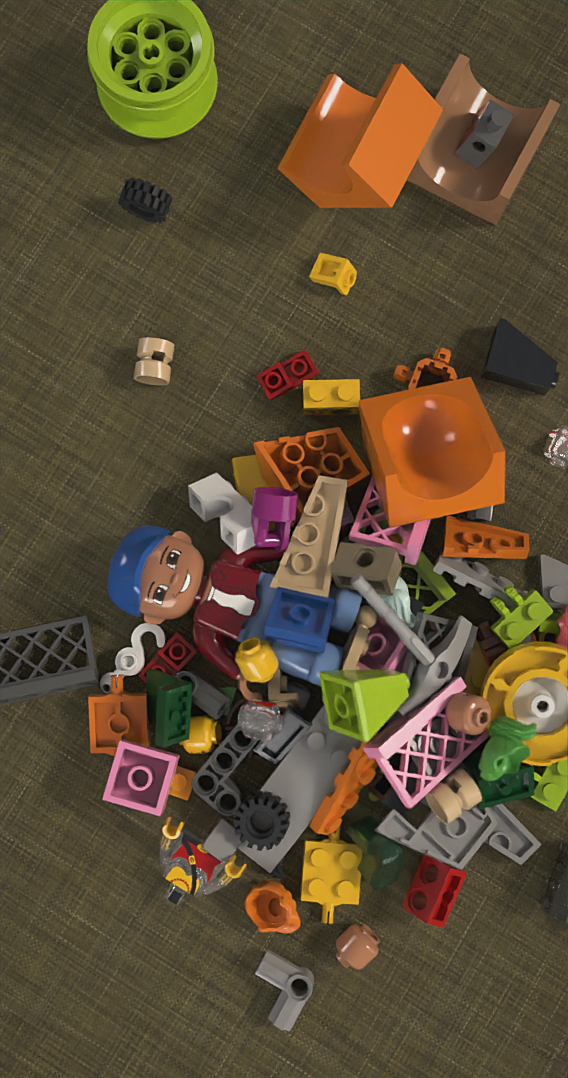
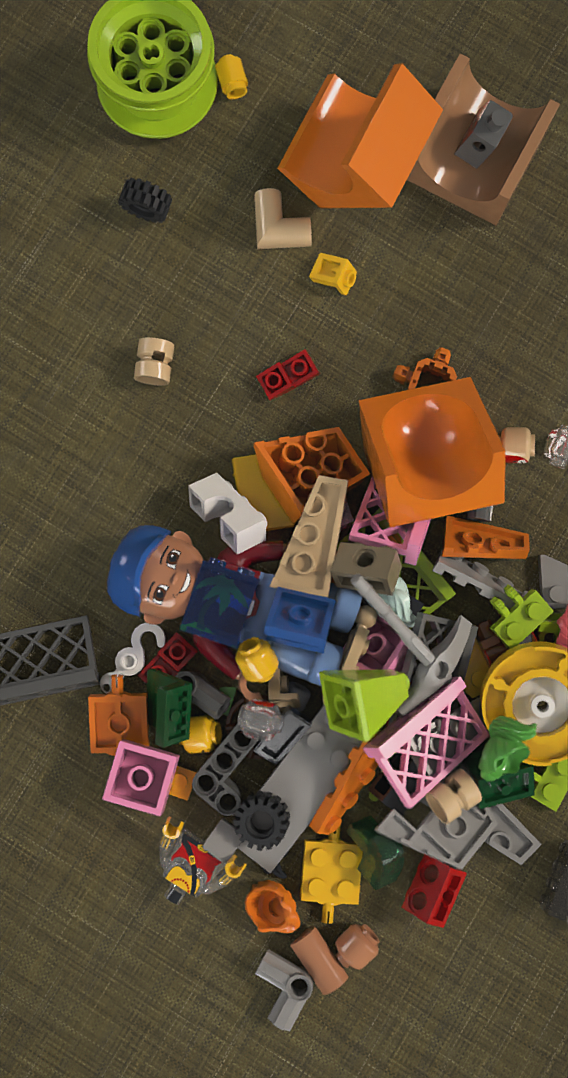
(219, 602): none -> clear blue panel
(232, 76): none -> yellow brick
(273, 229): none -> tan brick
(277, 506): magenta piece -> none
(319, 960): none -> nougat brick
(331, 397): yellow brick -> none
(468, 713): nougat head -> none
(518, 444): none -> tan head
(519, 361): black slope -> none

